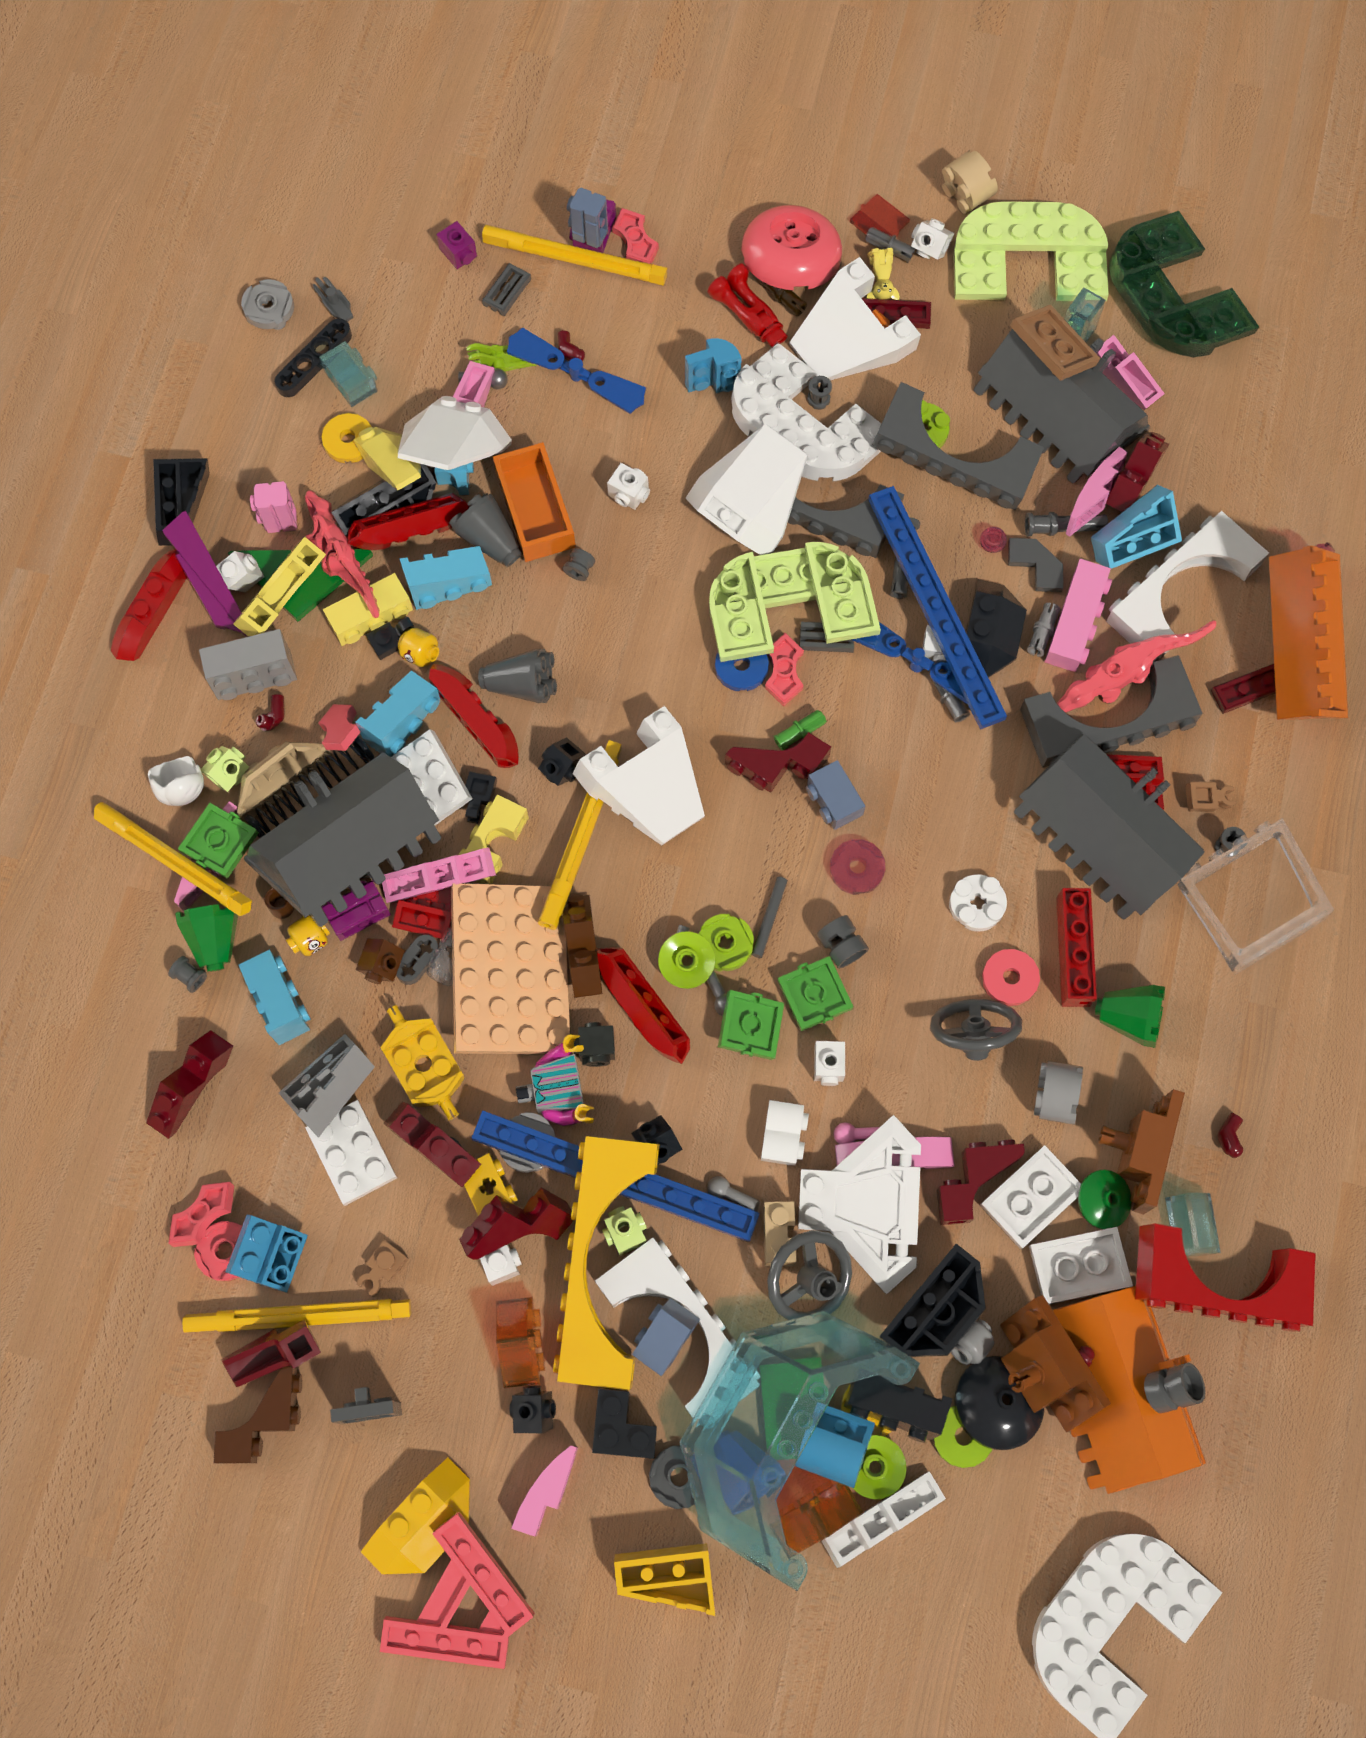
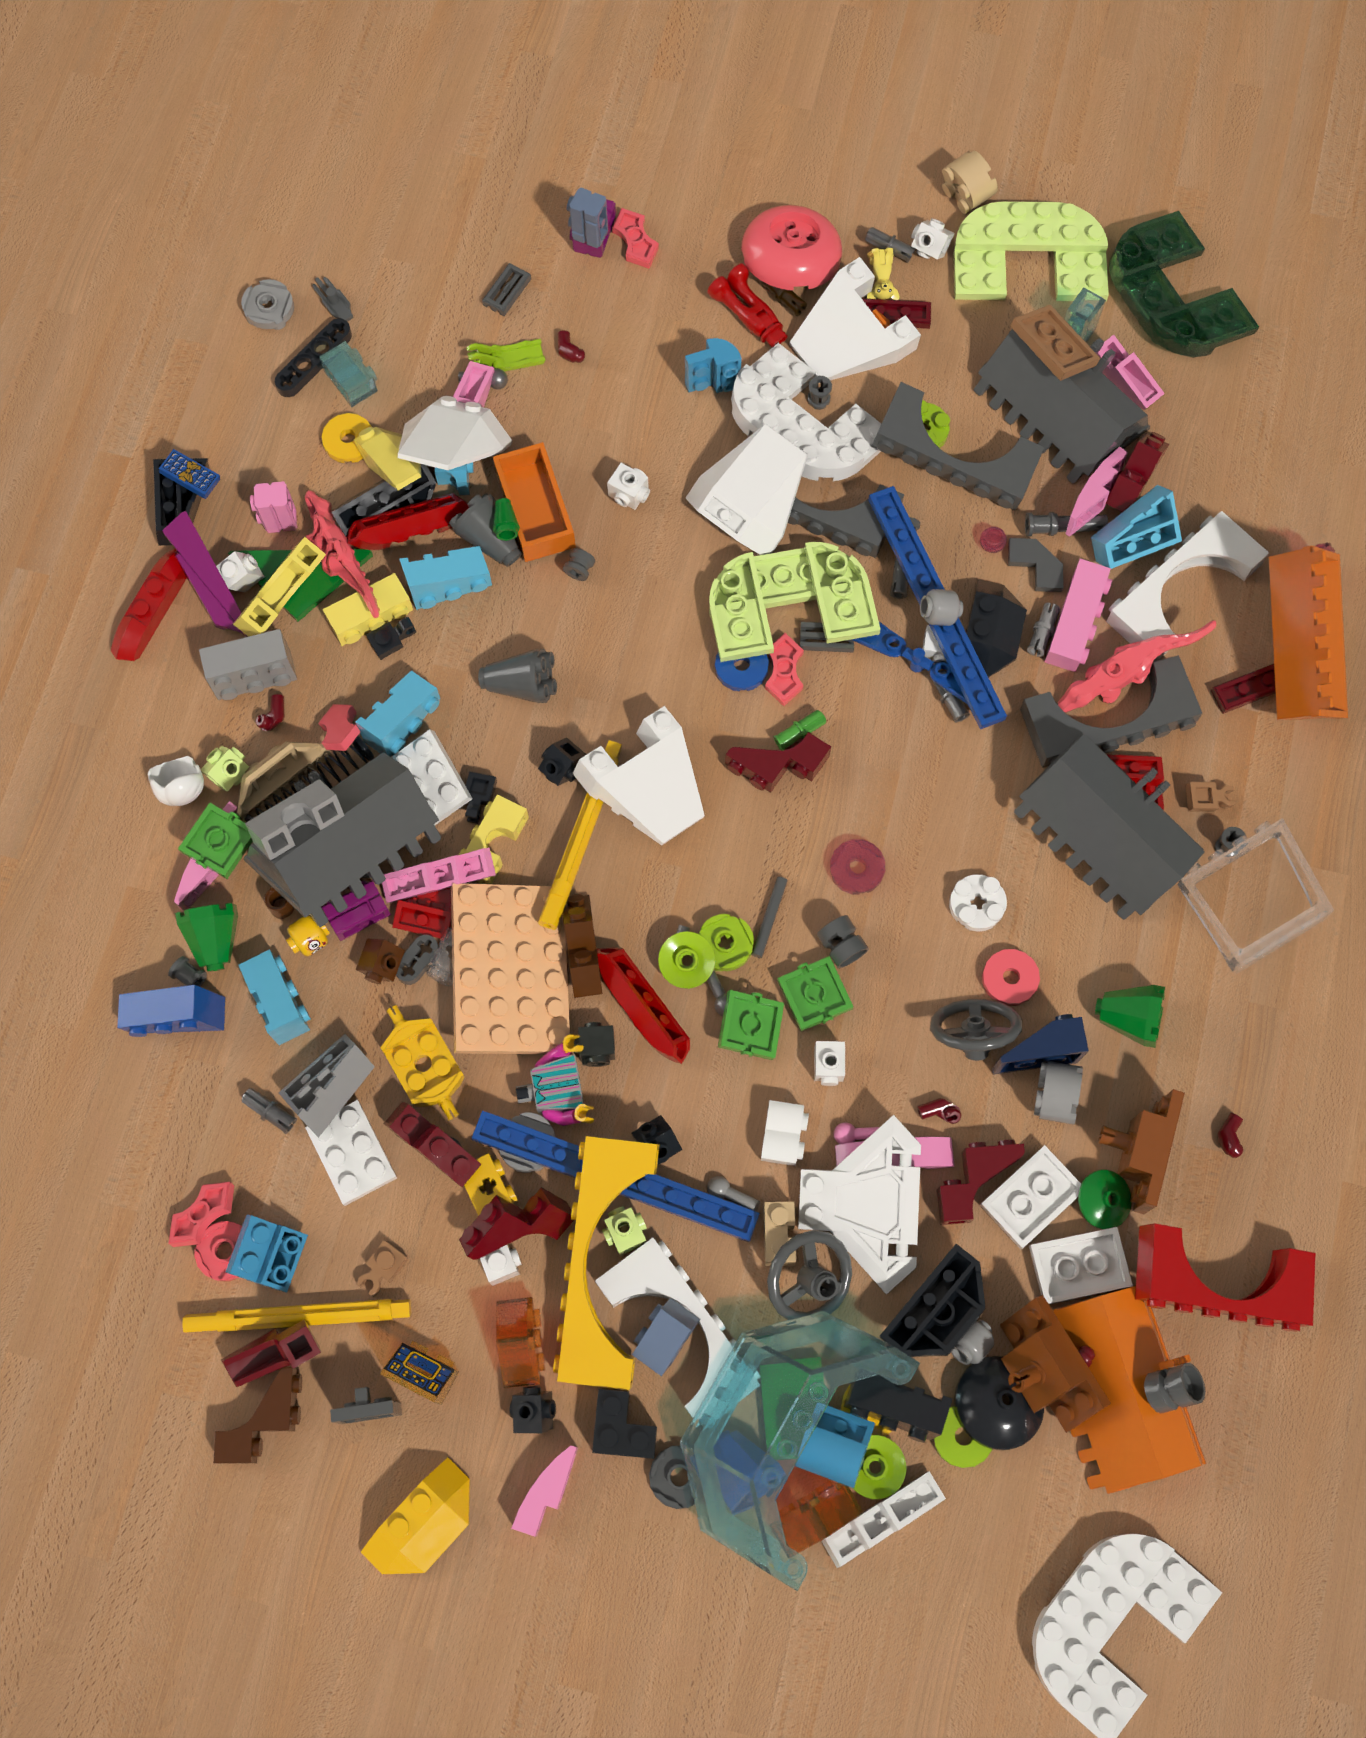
(171, 1010): none -> wedge
(172, 859): yellow piece -> none
(182, 1087): dark red arch -> none
(189, 474): none -> blue tile
(268, 1110): none -> flat silver axle
(311, 805): none -> light grey arch
(418, 647): yellow head -> none
(420, 1372): none -> slope
(431, 1634): coral plate -> none
(457, 245): magenta brick -> none
(483, 726): red brick -> none
(505, 520): none -> green cone
(575, 255): yellow piece -> none
(615, 389): blue piece -> none
(667, 1576): yellow wedge -> none
(835, 795): sand blue brick -> none
(880, 215): clear red piece -> none
(940, 1108): none -> dark red arm
(941, 607): none -> light grey head
(1056, 1042): none -> dark blue slope
(1076, 947): red brick -> none
(1196, 1217): clear light blue brick -> none

